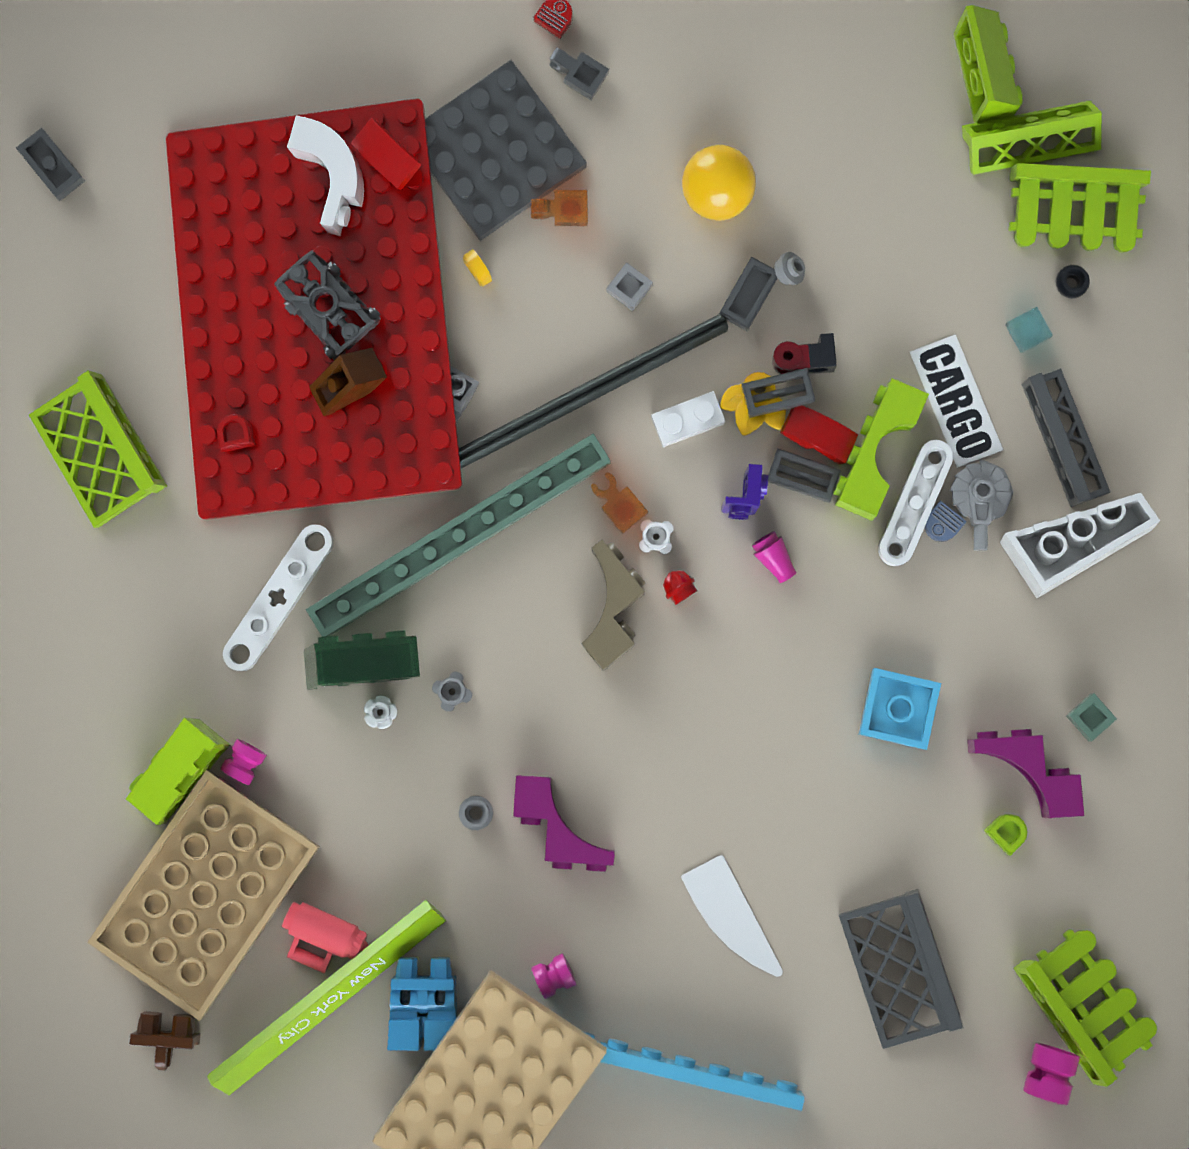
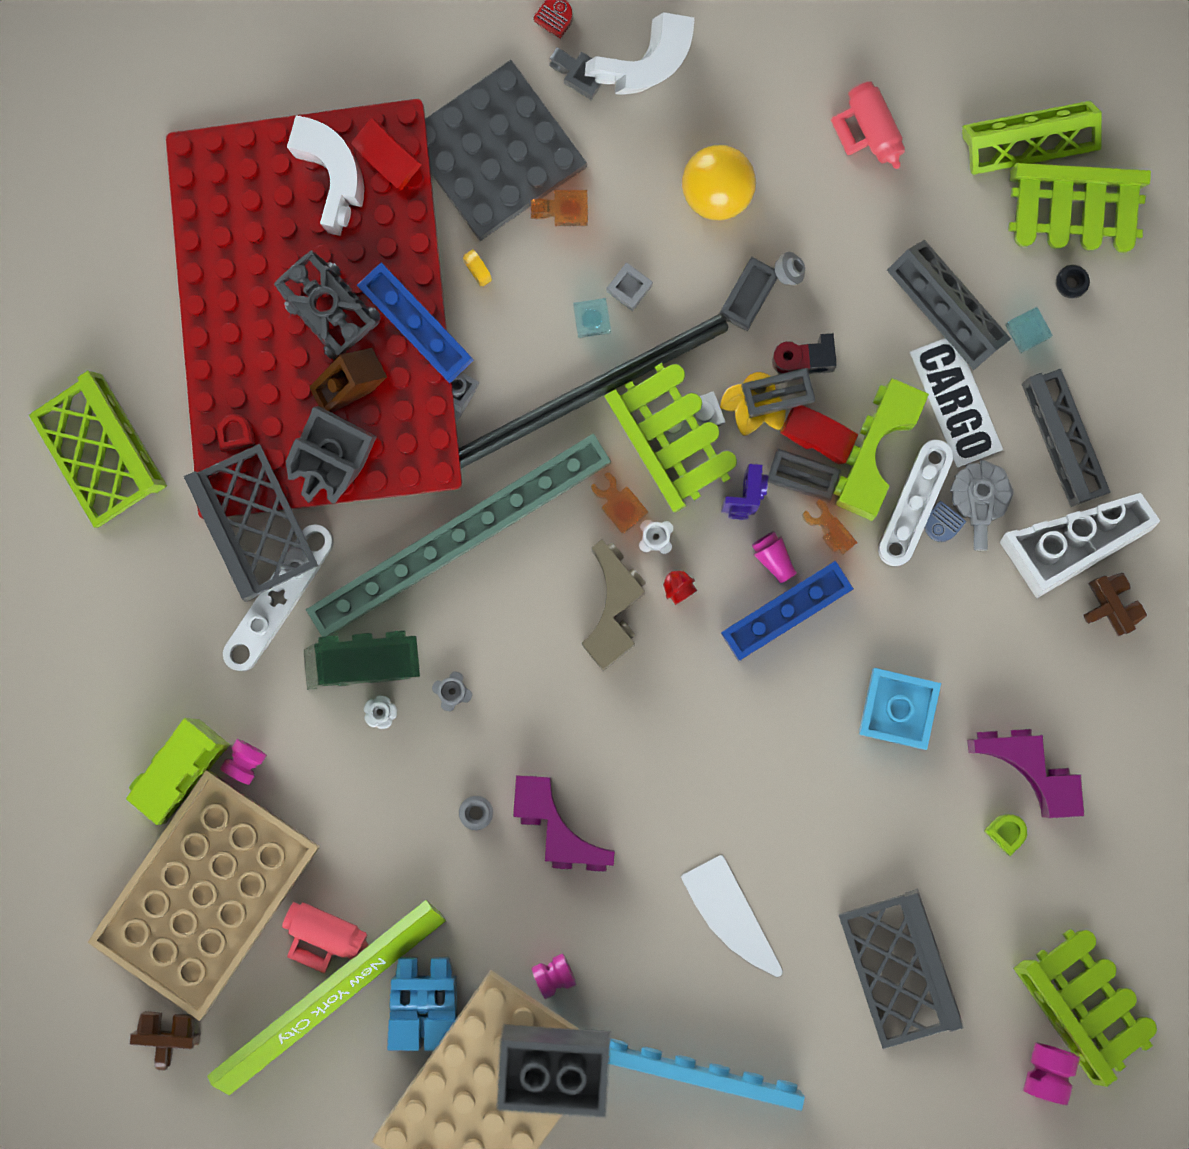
(50, 164): dark grey plate -> none
(223, 533): none -> dark grey fence
(328, 454): none -> dark grey plate
(415, 322): none -> blue plate
(553, 1070): none -> dark grey brick
(592, 318): none -> clear light blue plate
(656, 425): none -> lime fence
(667, 50): none -> white arch
(787, 611): none -> blue plate
(836, 534): none -> clear orange plate
(875, 122): none -> coral piece
(948, 303): none -> dark grey fence
(987, 64): lime slope -> none
(1091, 717): sand green plate -> none
(1120, 617): none -> reddish brown hips

